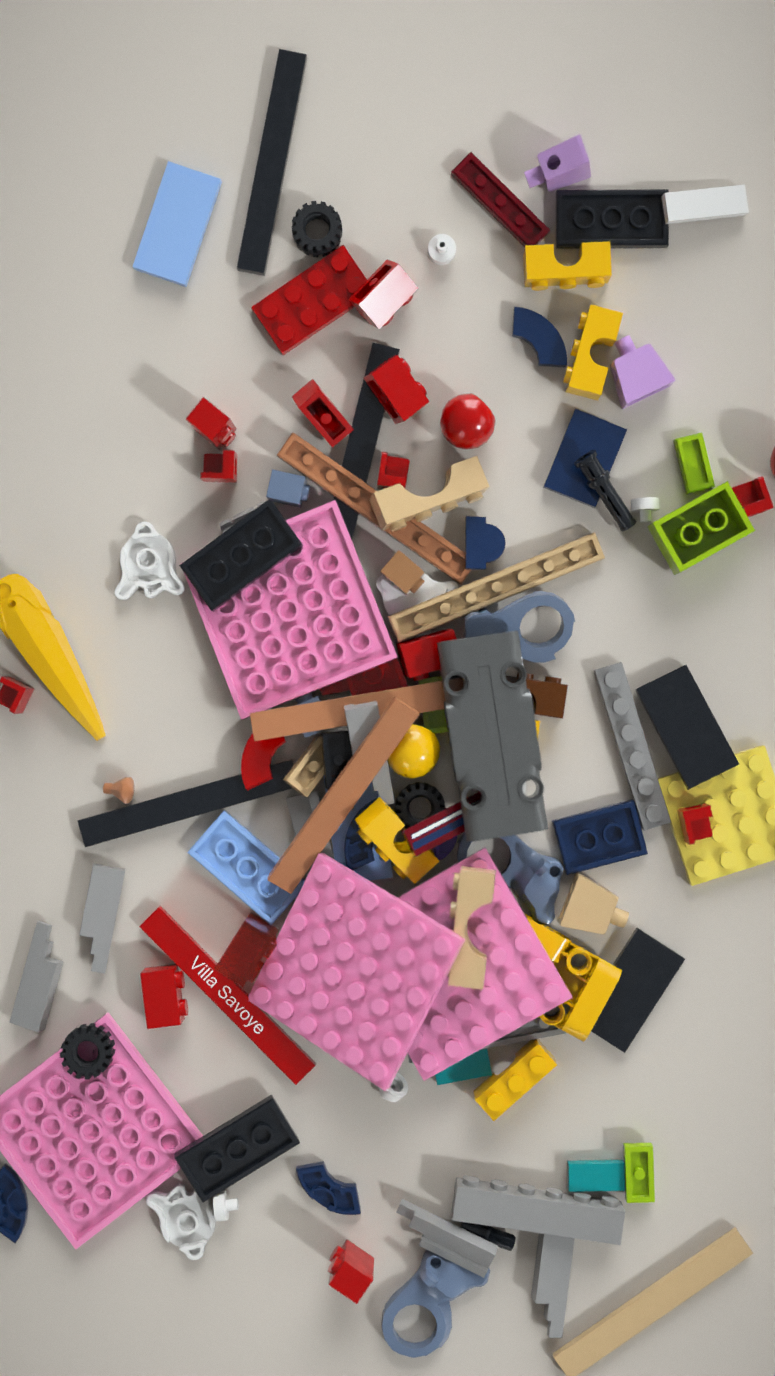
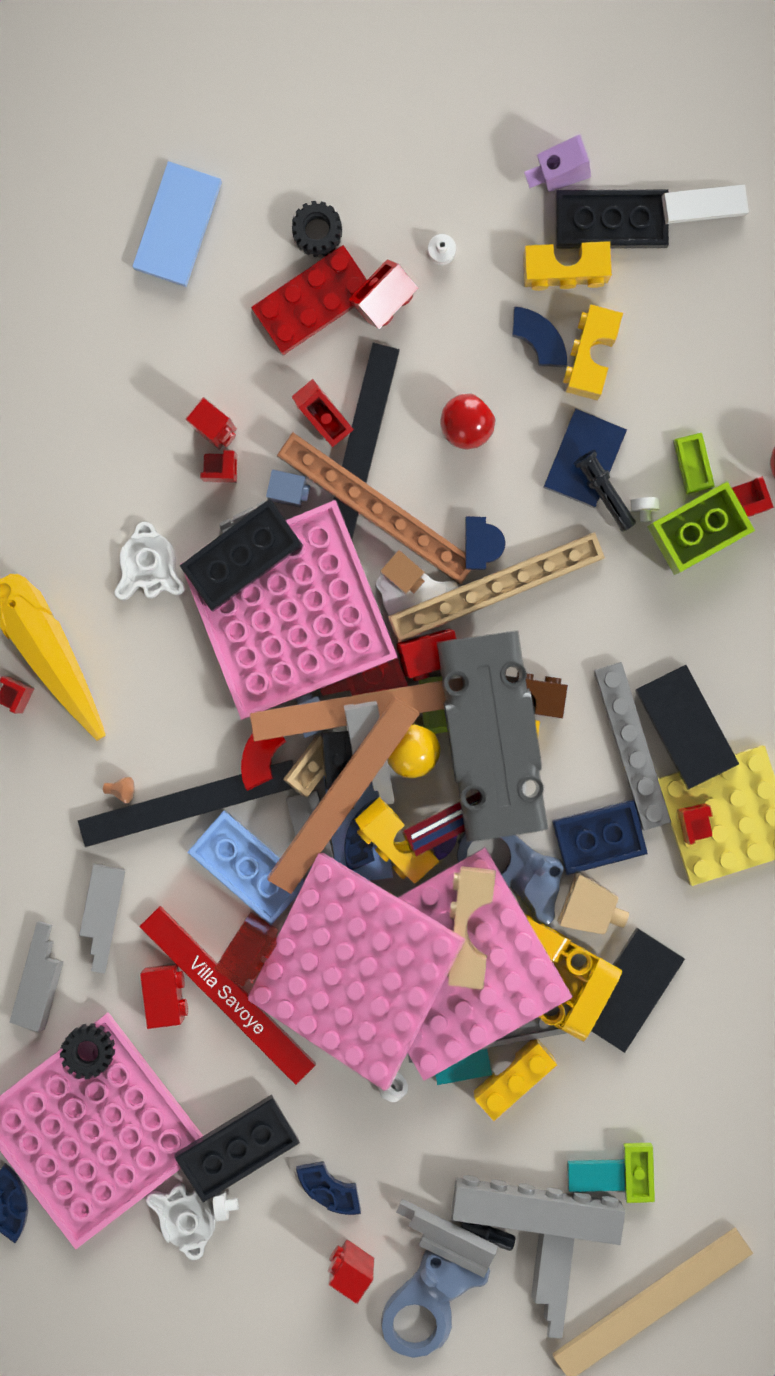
(272, 162): black tile -> none
(392, 471): red panel -> none
(397, 389): red brick -> none
(397, 505): tan arch -> none
(413, 791): black tyre -> none
(500, 201): dark red tile -> none
(510, 618): sand blue animal -> none
(638, 372): lavender torso -> none

